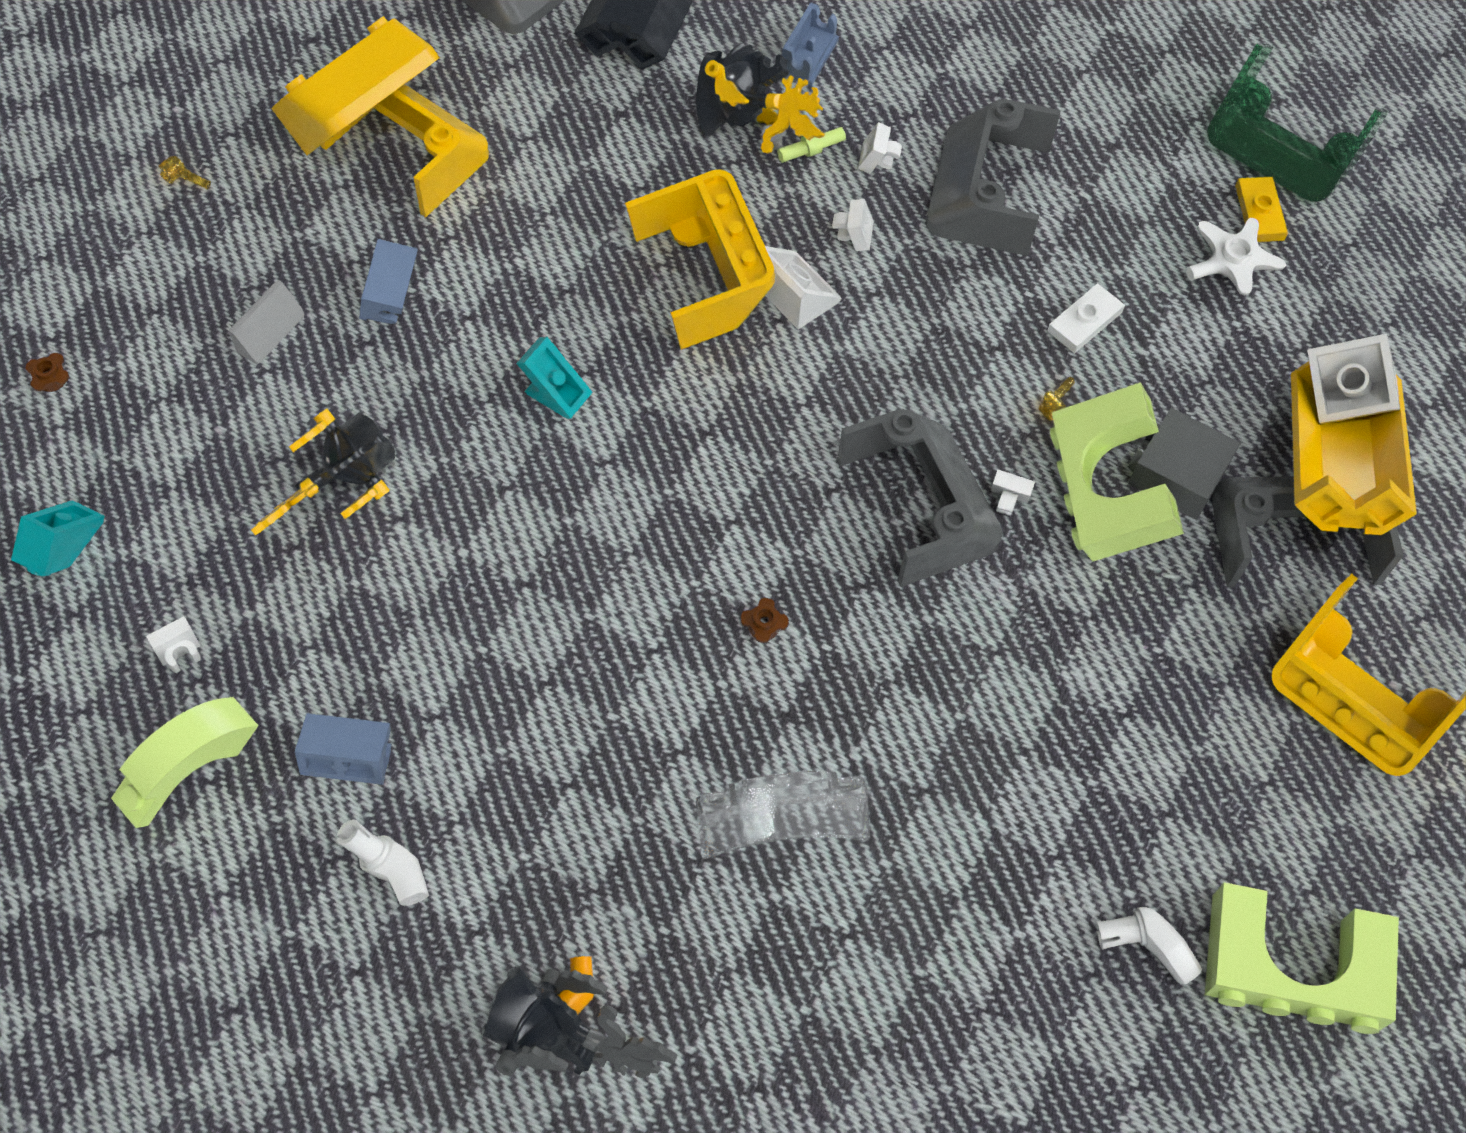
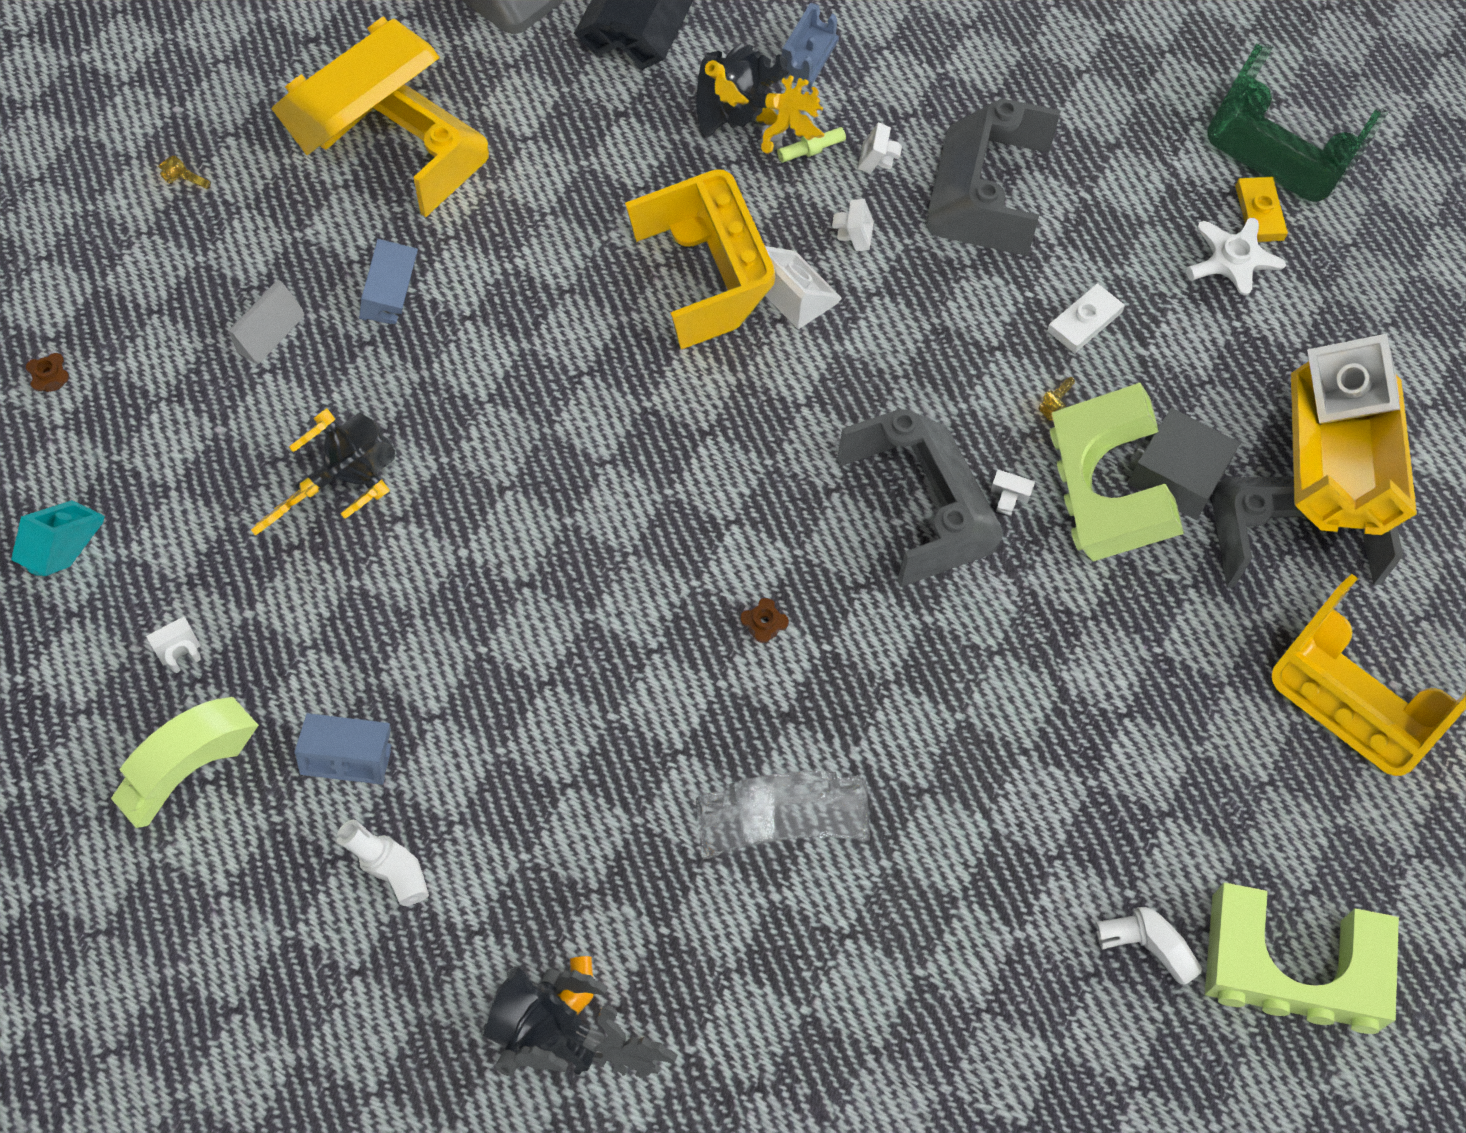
(553, 379): teal slope -> none

